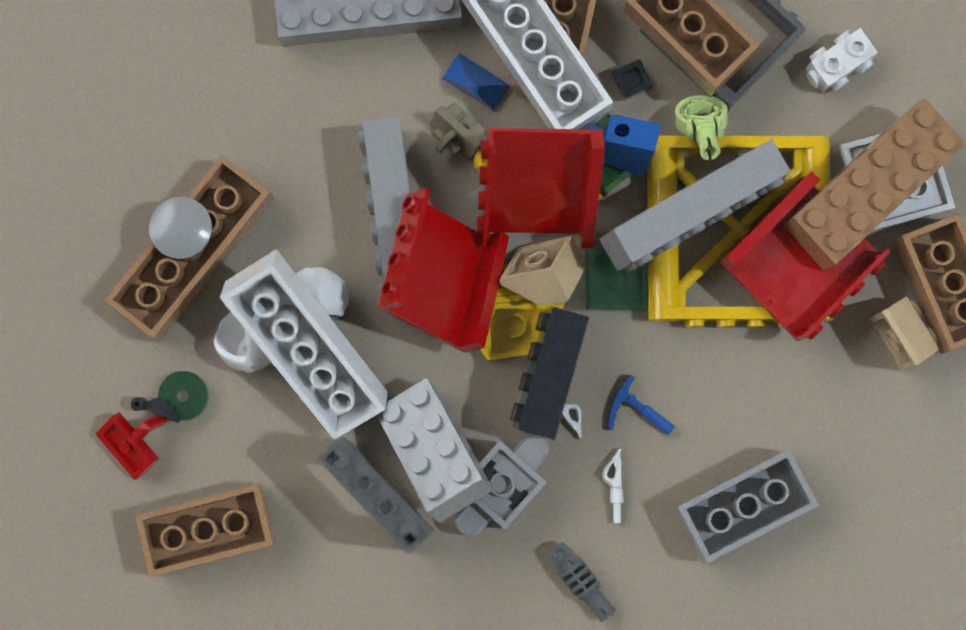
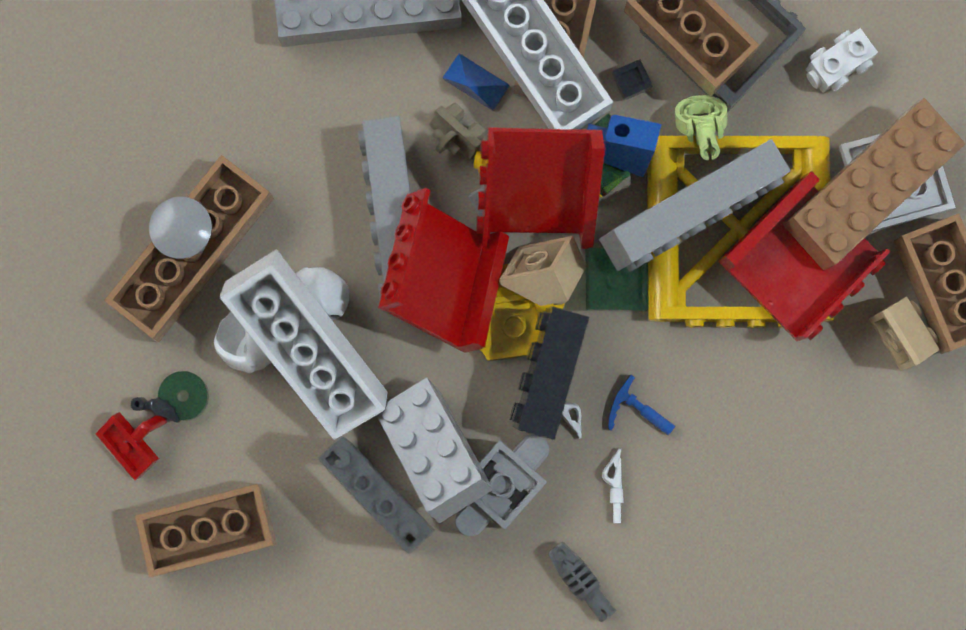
(746, 506): light grey brick -> none

